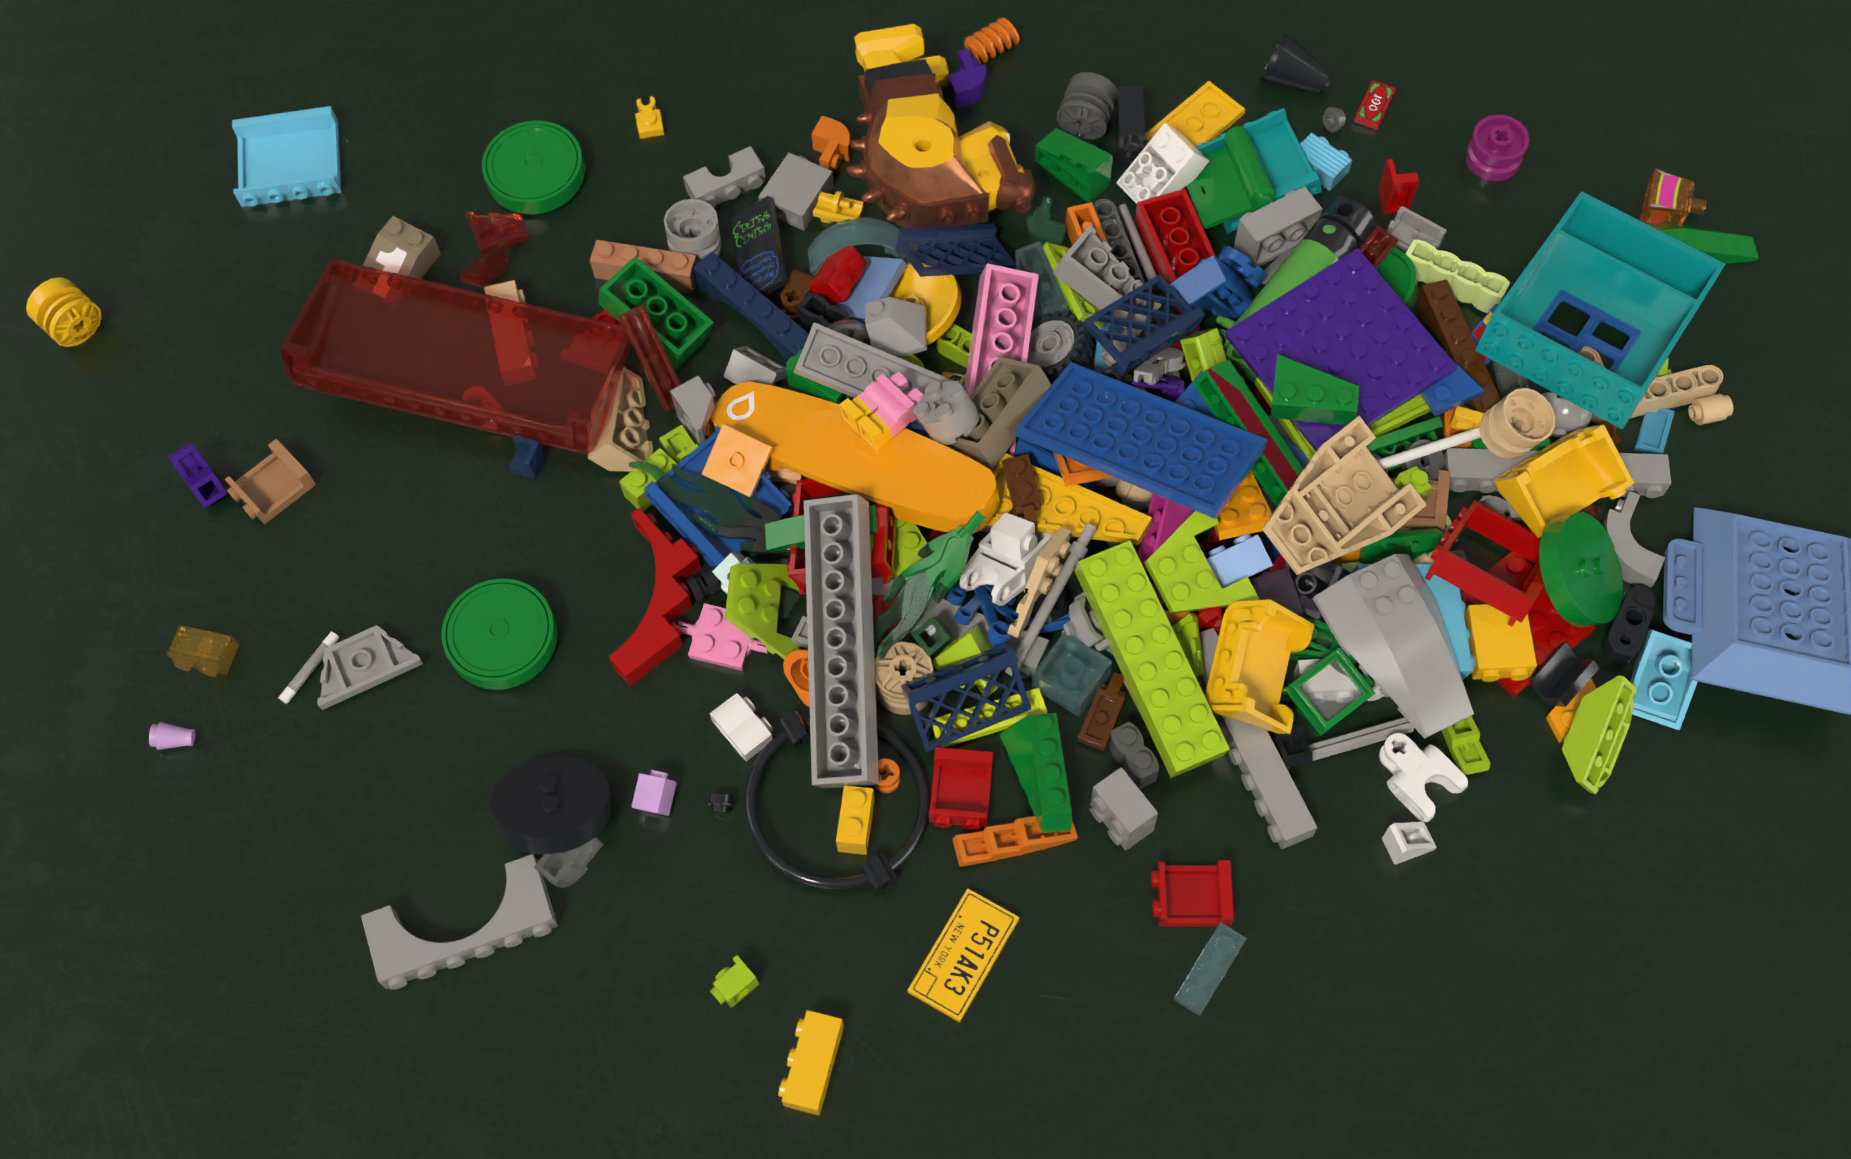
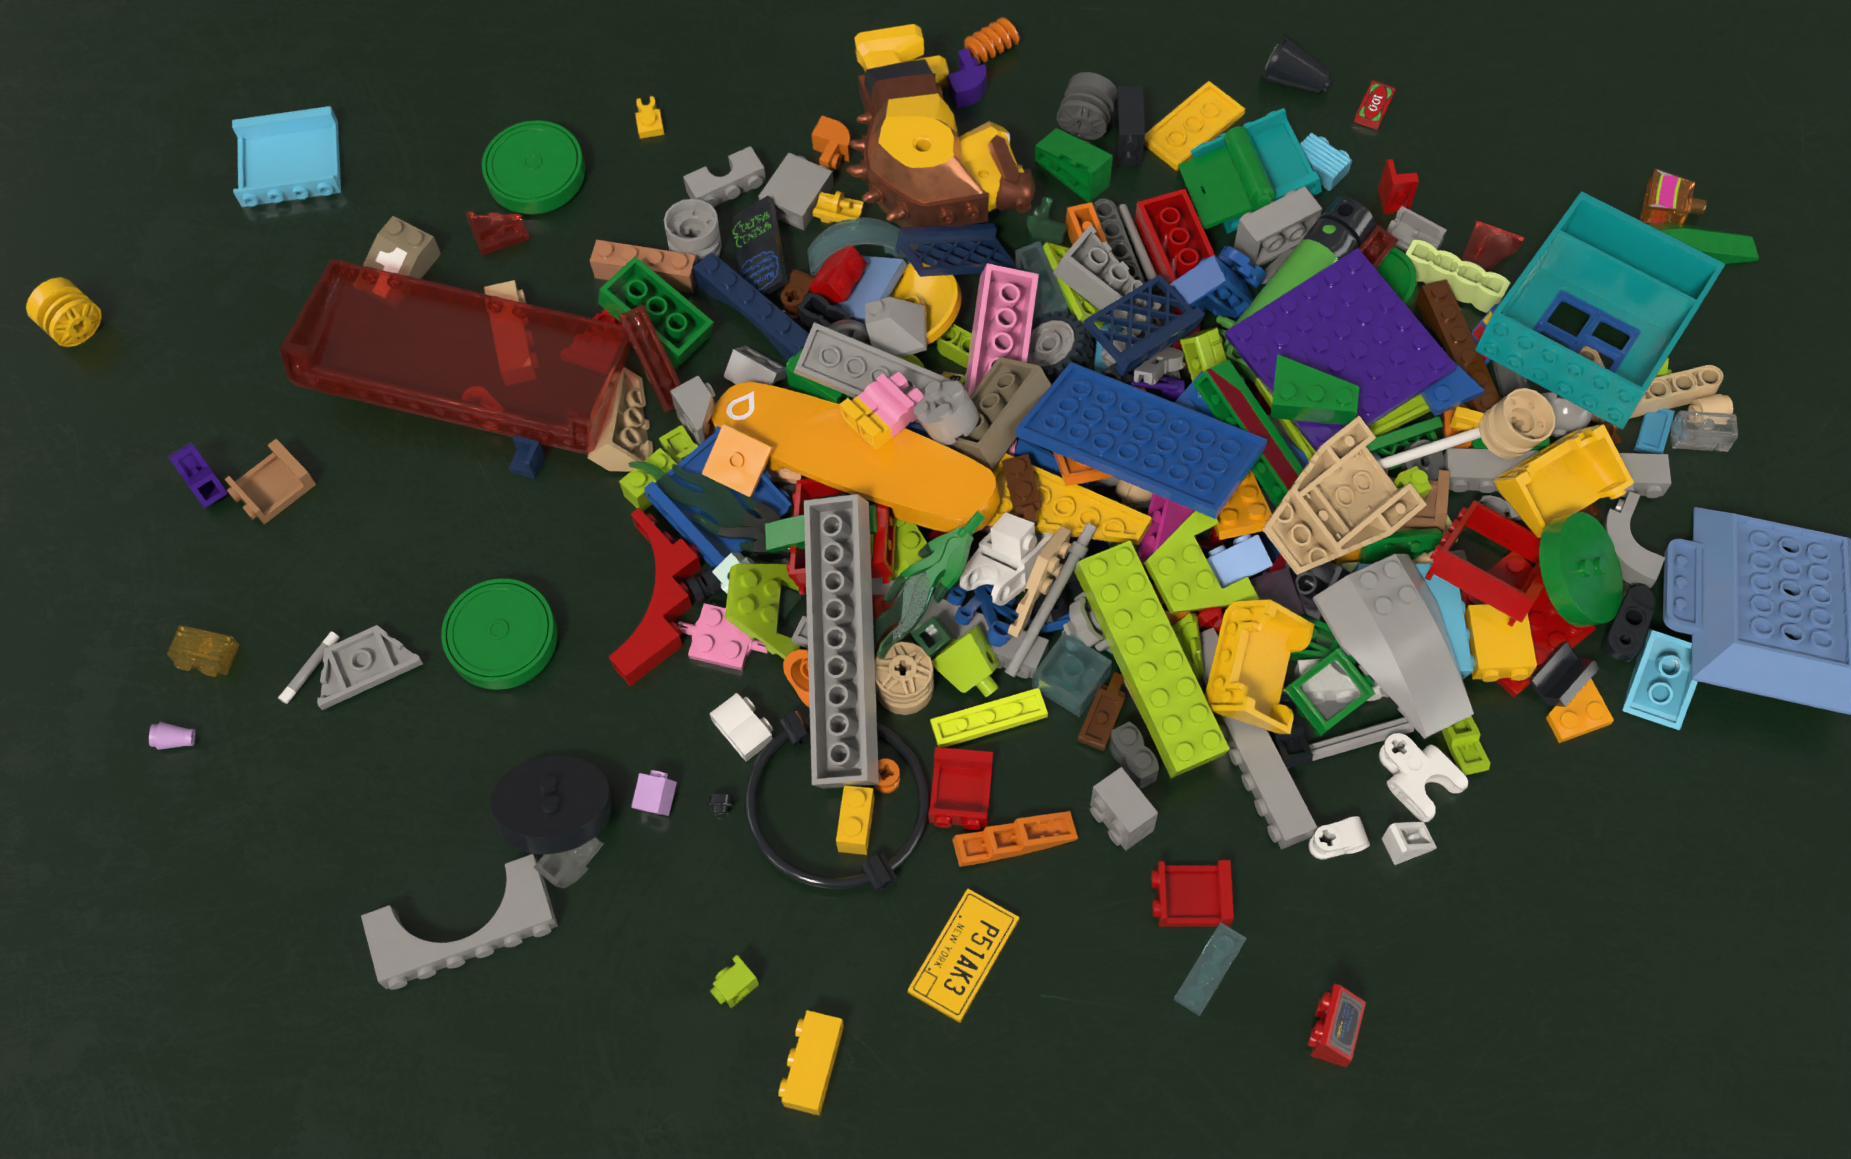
(487, 266): clear red panel -> none
(965, 674): dark blue fence -> none
(1039, 762): green wedge -> none
(1163, 166): white slope -> none
(1334, 119): dark grey plate -> none
(1338, 1026): none -> red slope
(1343, 836): none -> white piece
(1490, 245): none -> clear red wing
(1497, 147): magenta wheel -> none
(1599, 732): lime wedge -> none
(1704, 431): none -> clear brick

